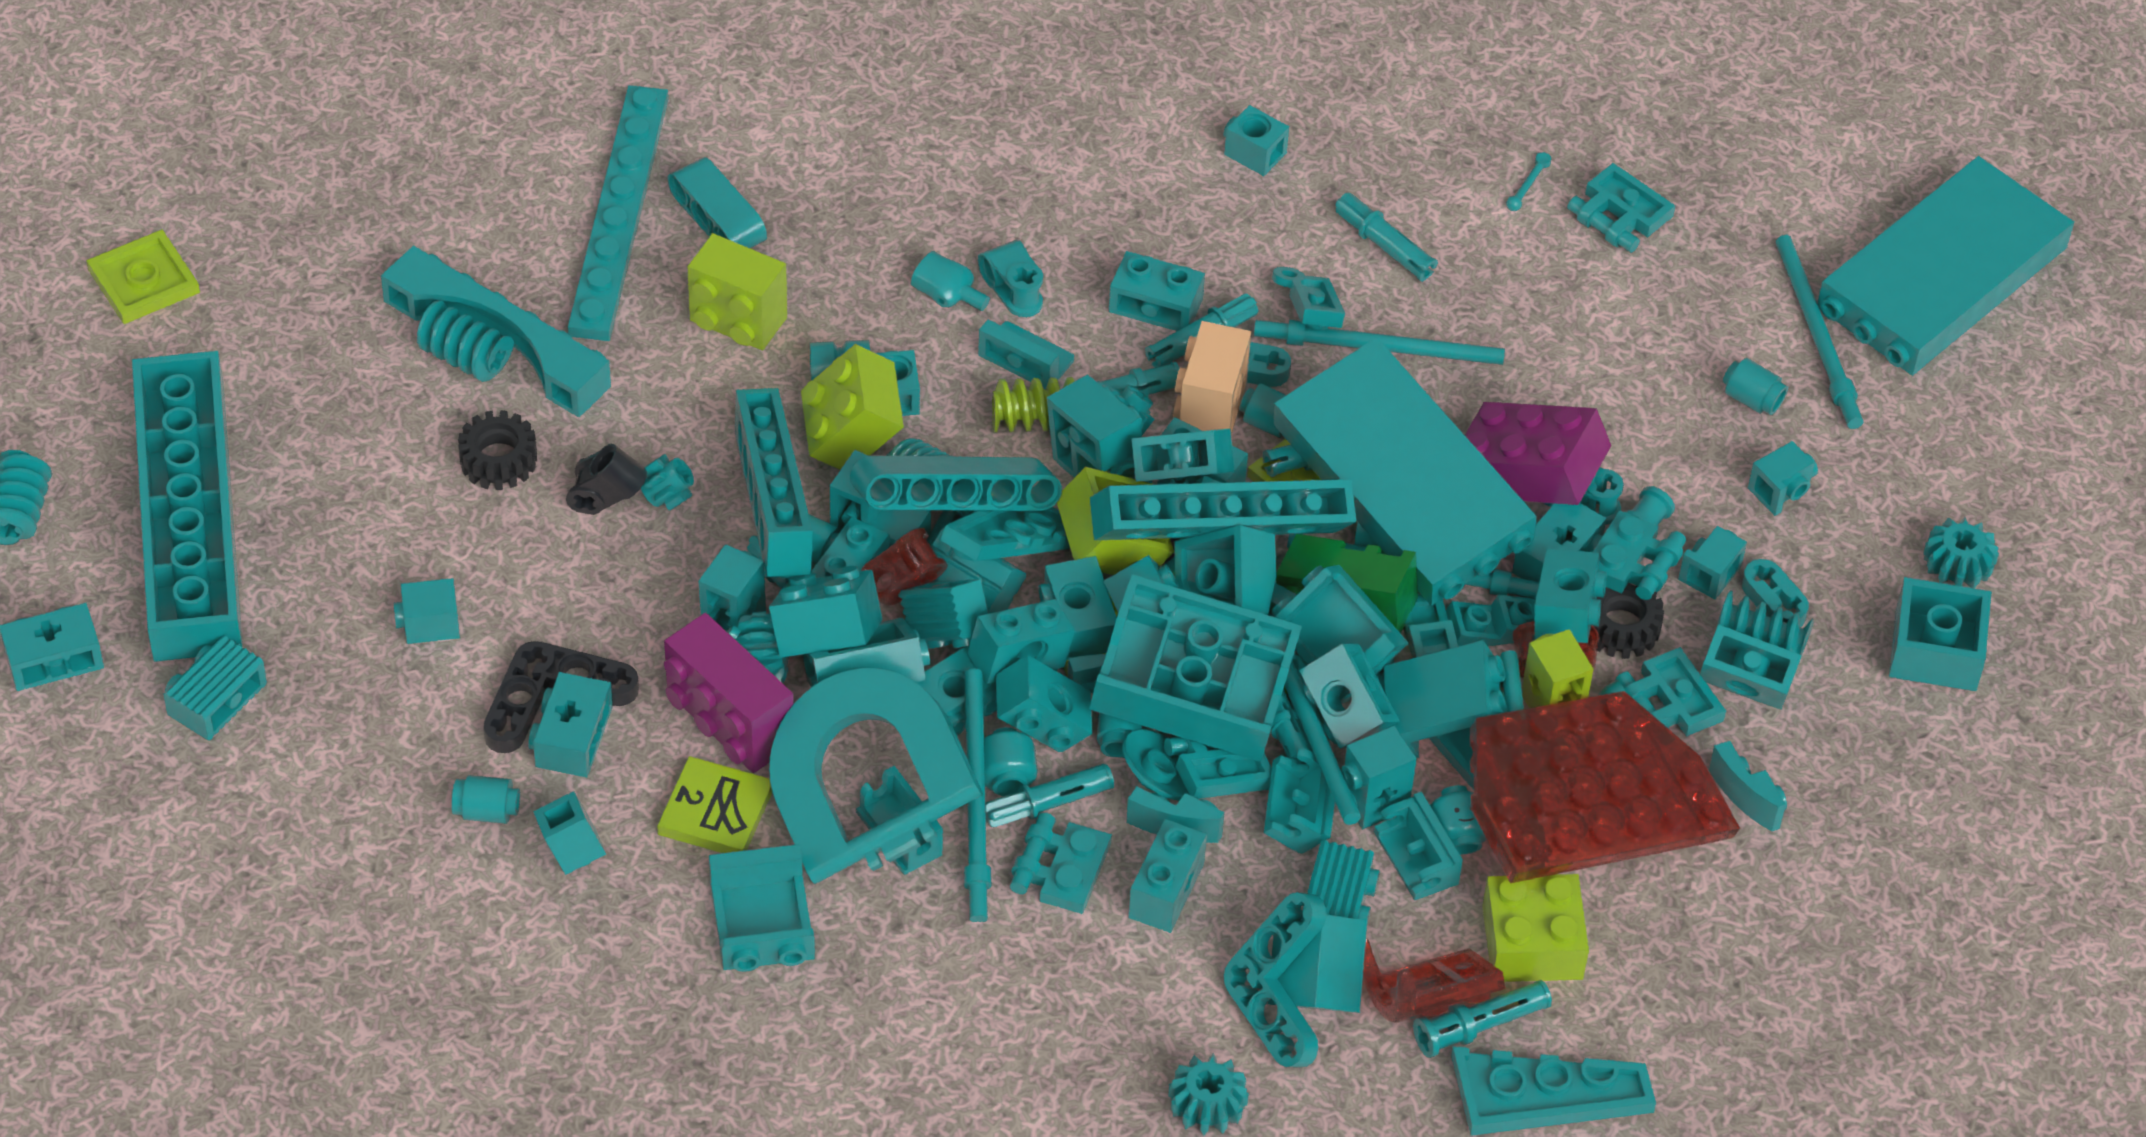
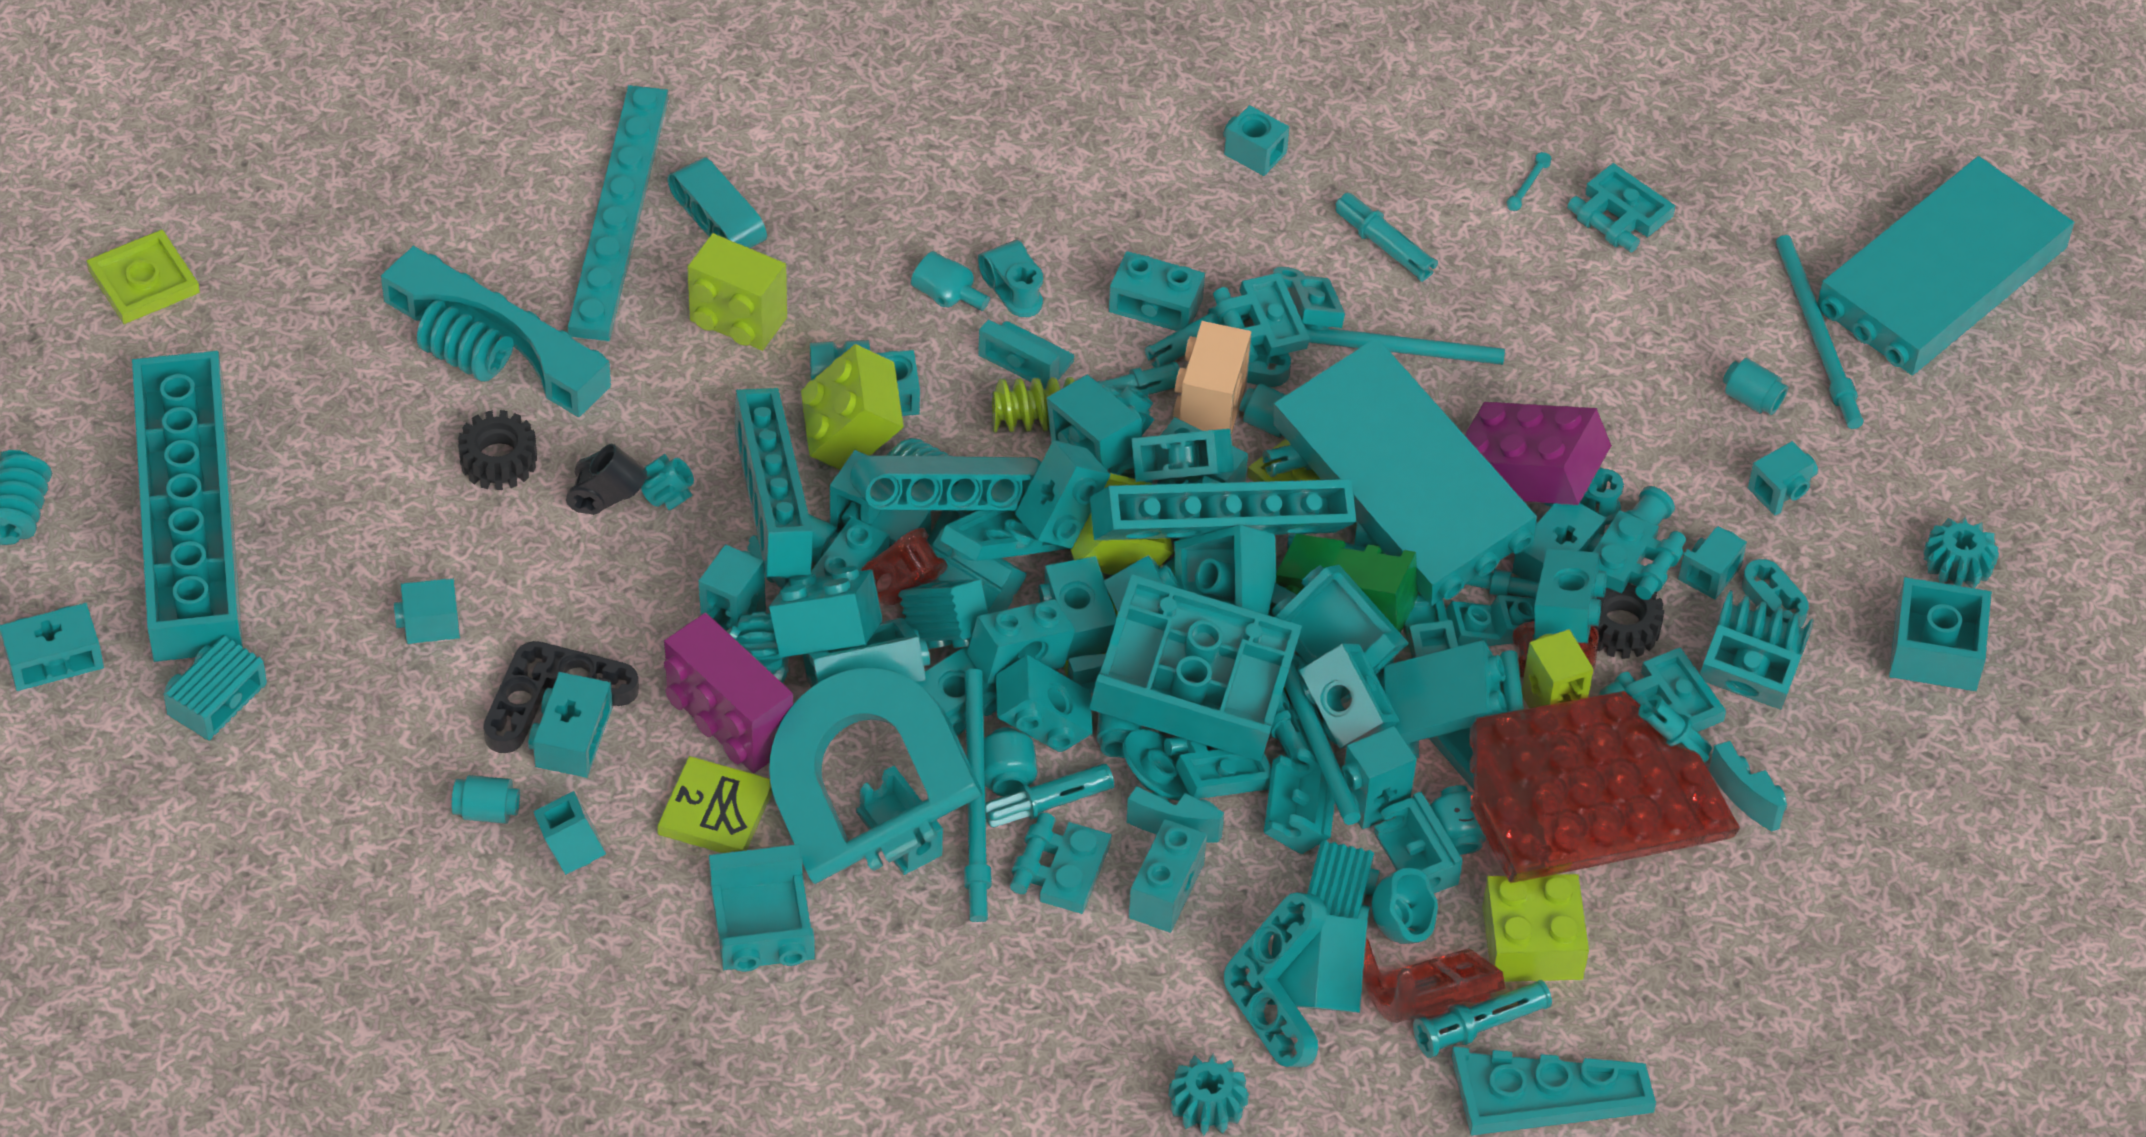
(1061, 493): none -> teal brick
(1271, 310): none -> teal plate
(1392, 907): none -> teal helmet
(1674, 727): none -> teal axle

